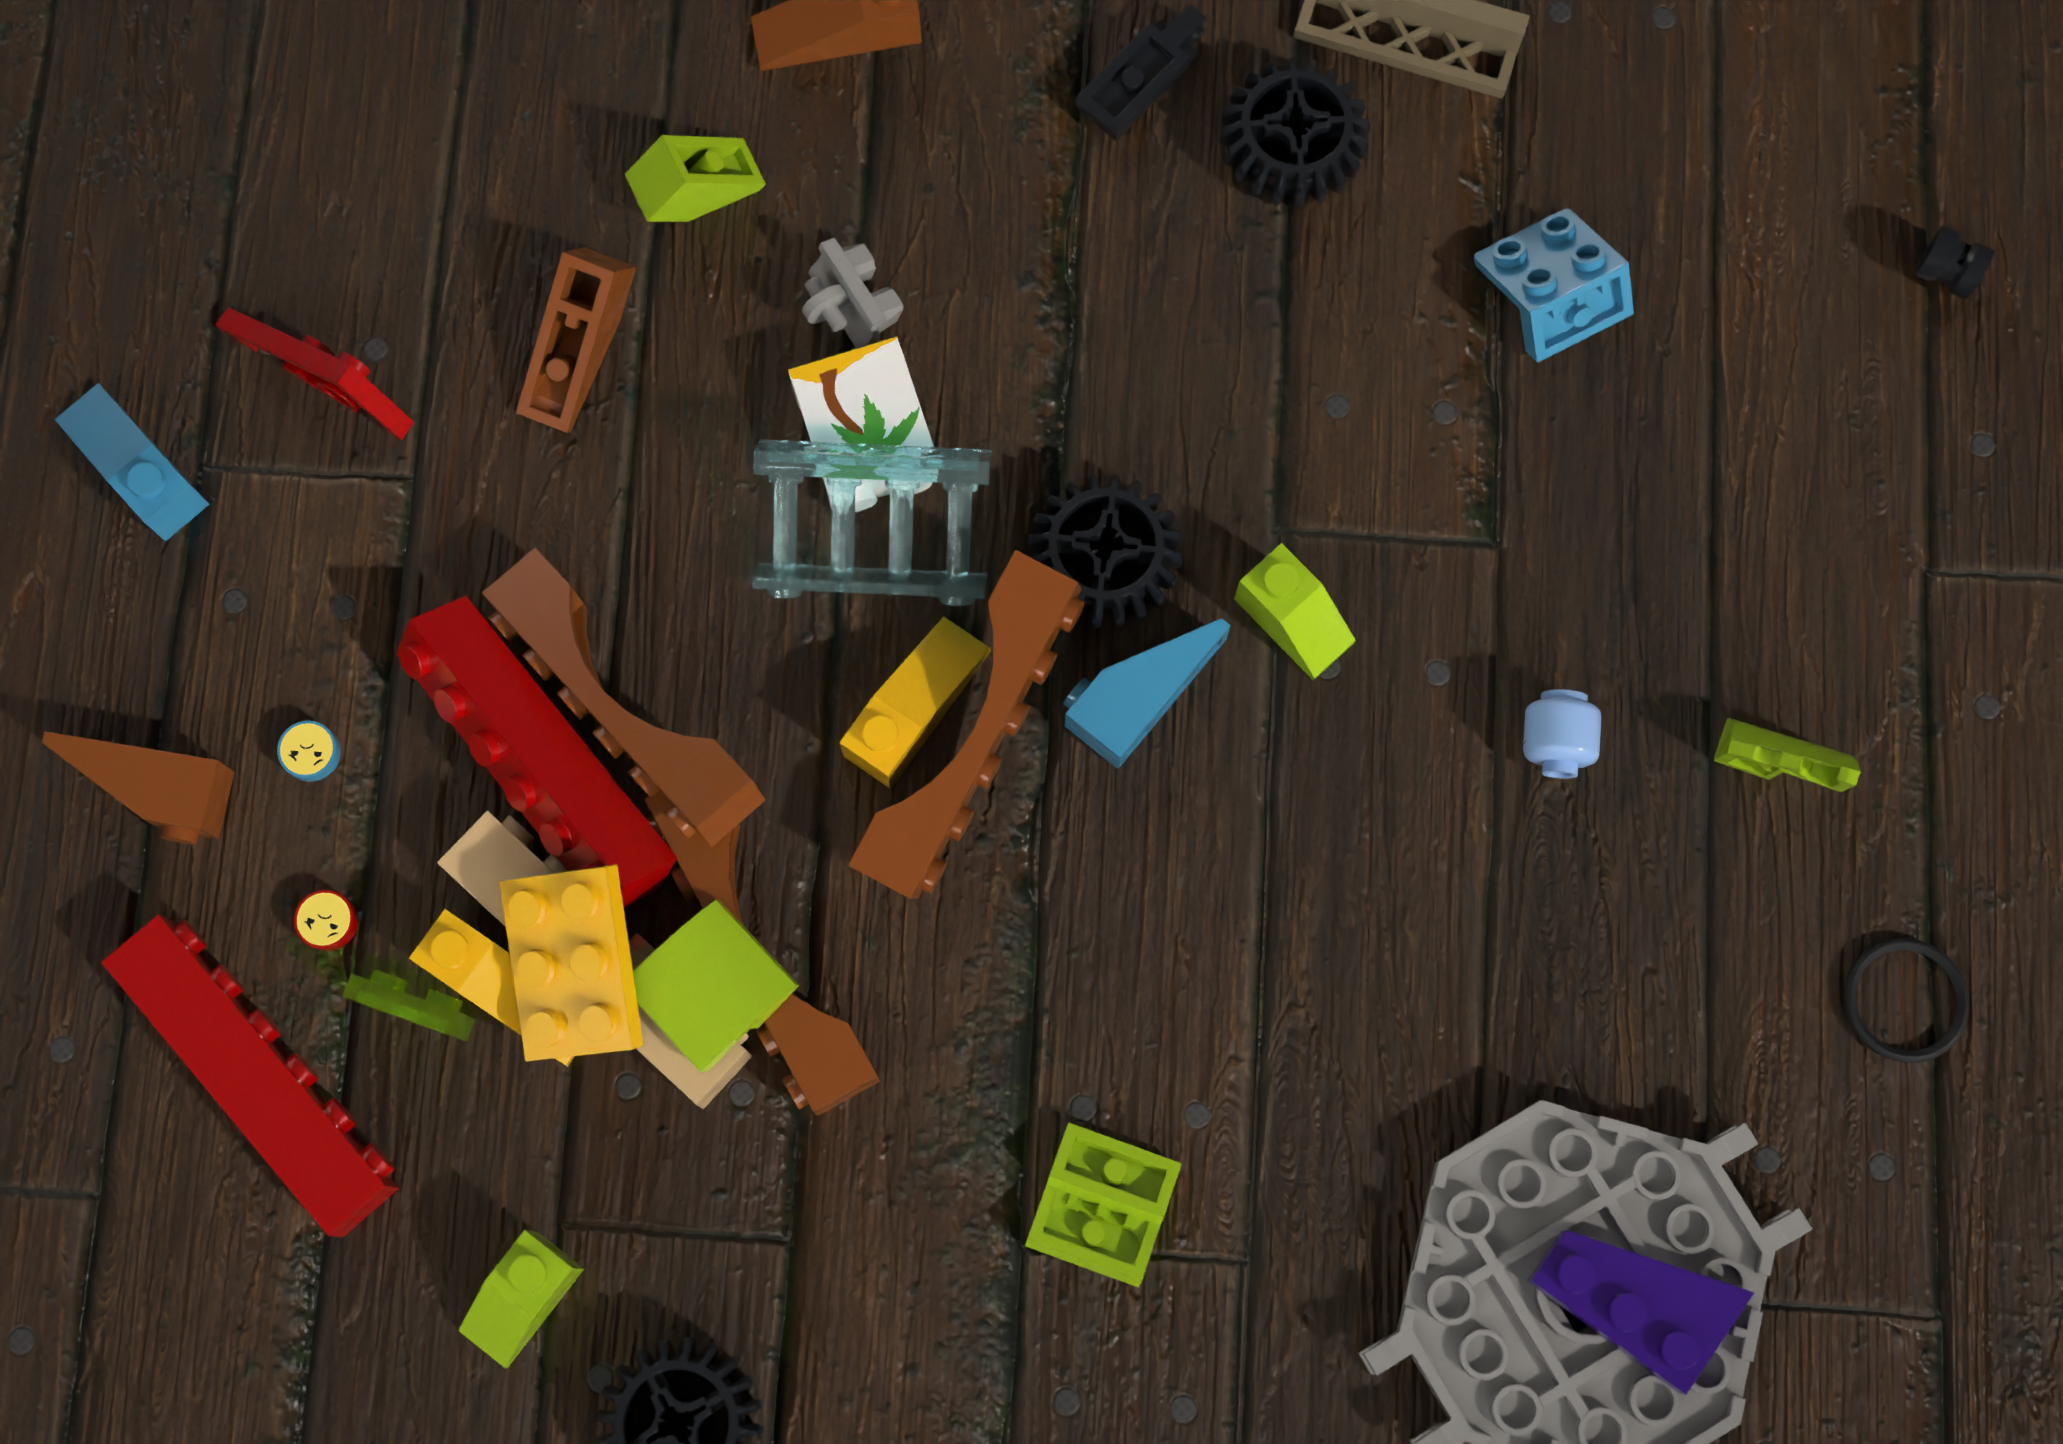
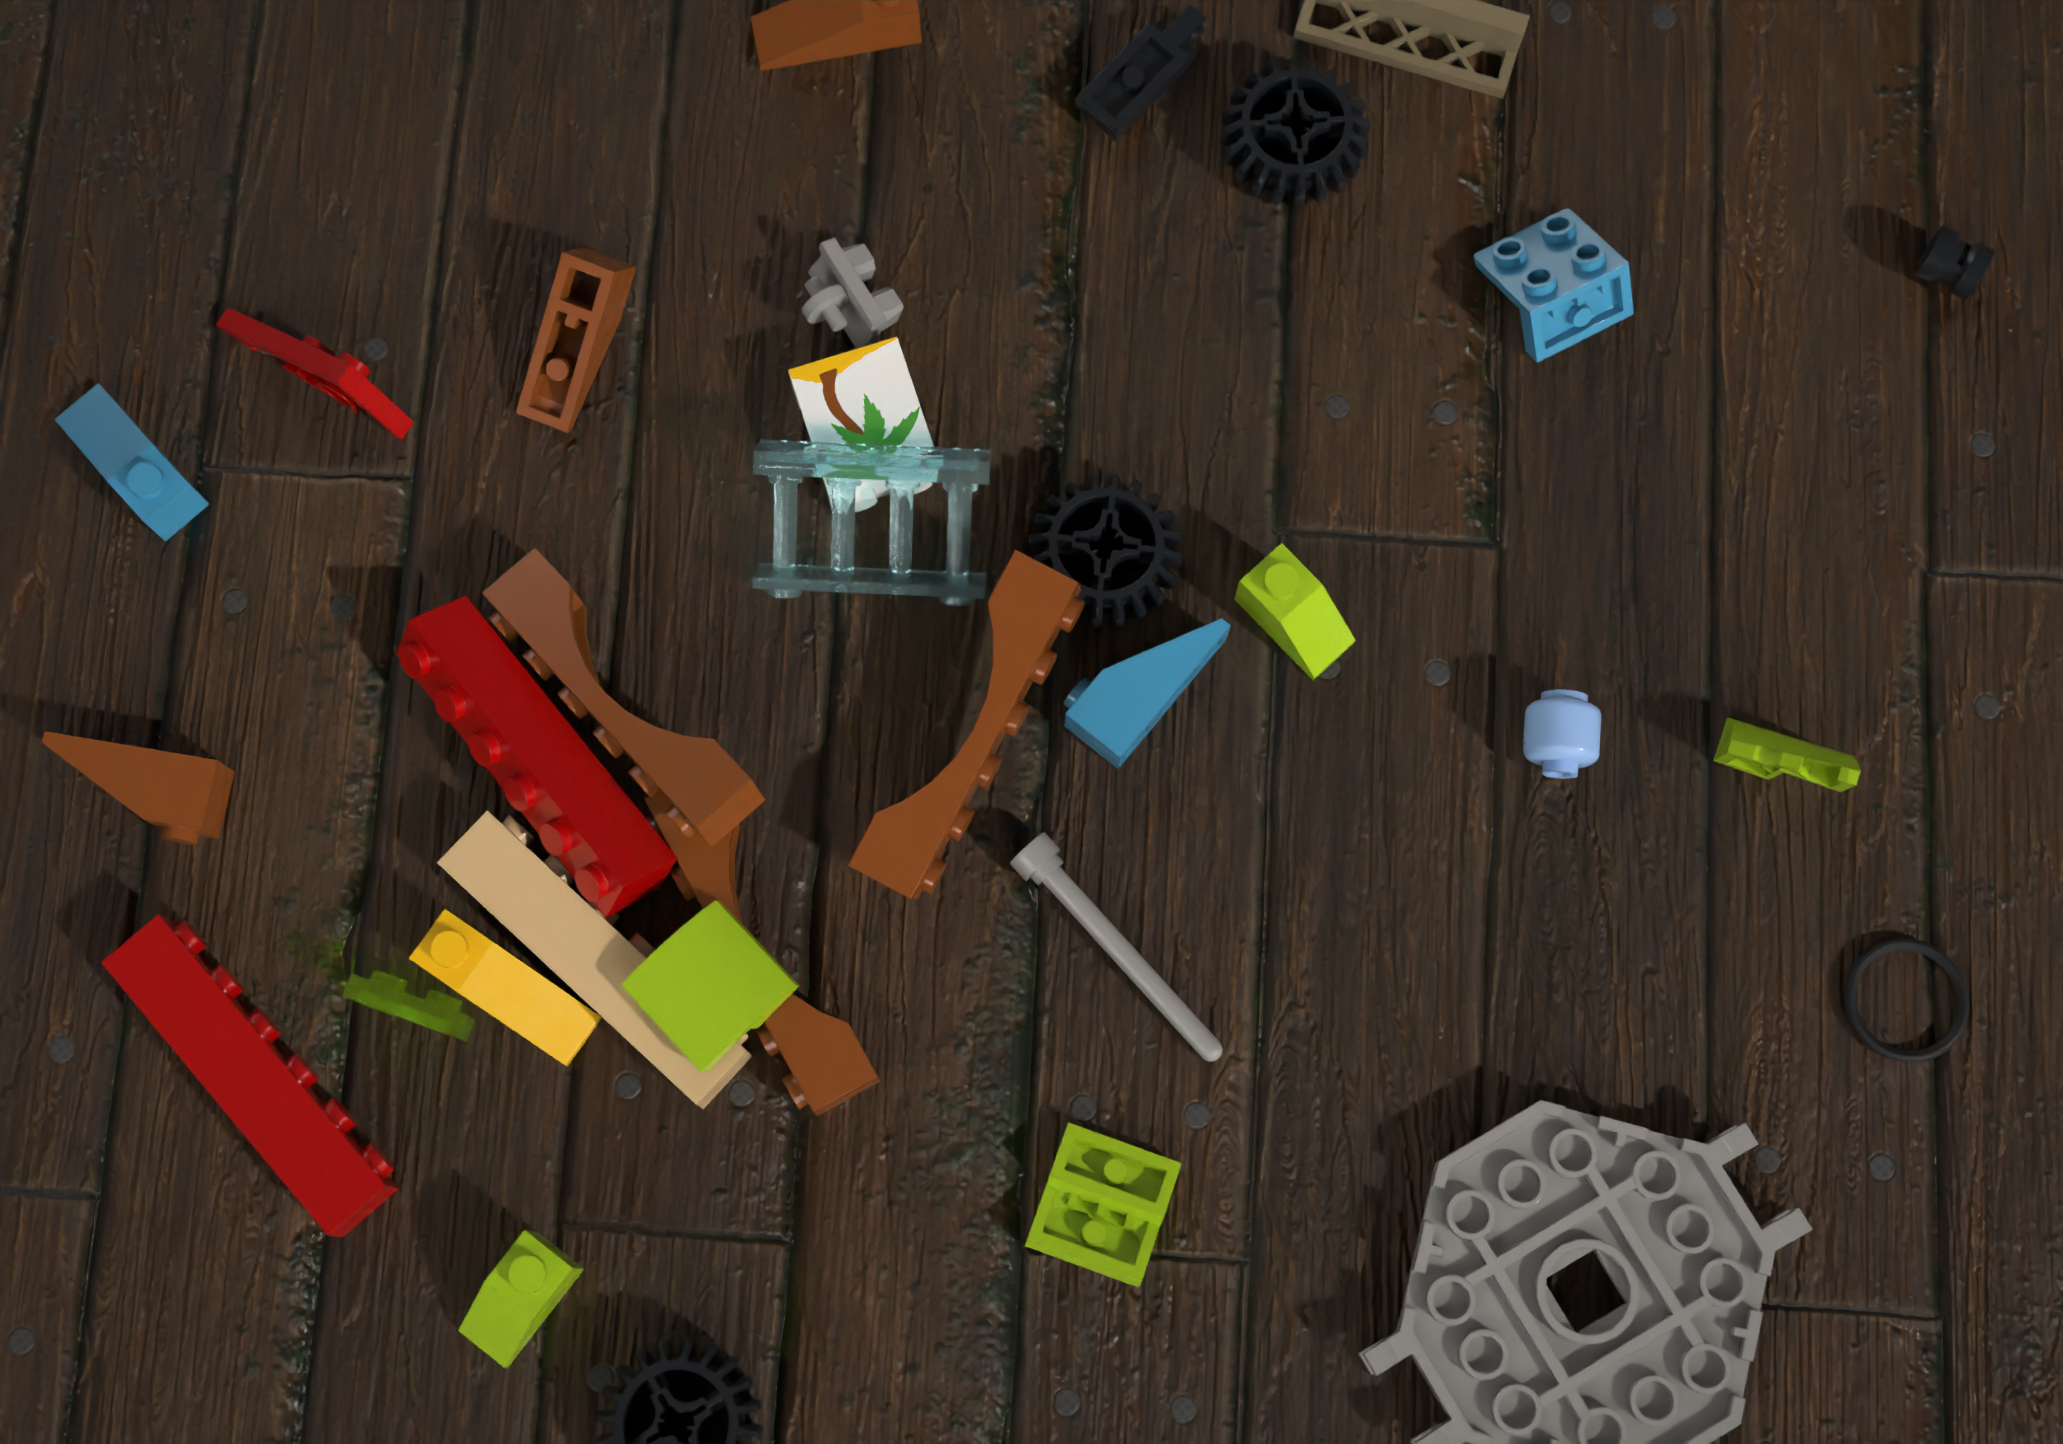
(309, 751): light yellow tile -> none
(325, 920): light yellow tile -> none
(571, 963): yellow plate -> none
(692, 176): lime slope -> none
(913, 702): yellow slope -> none
(1042, 865): none -> light grey piece
(1641, 1305): dark purple wing -> none

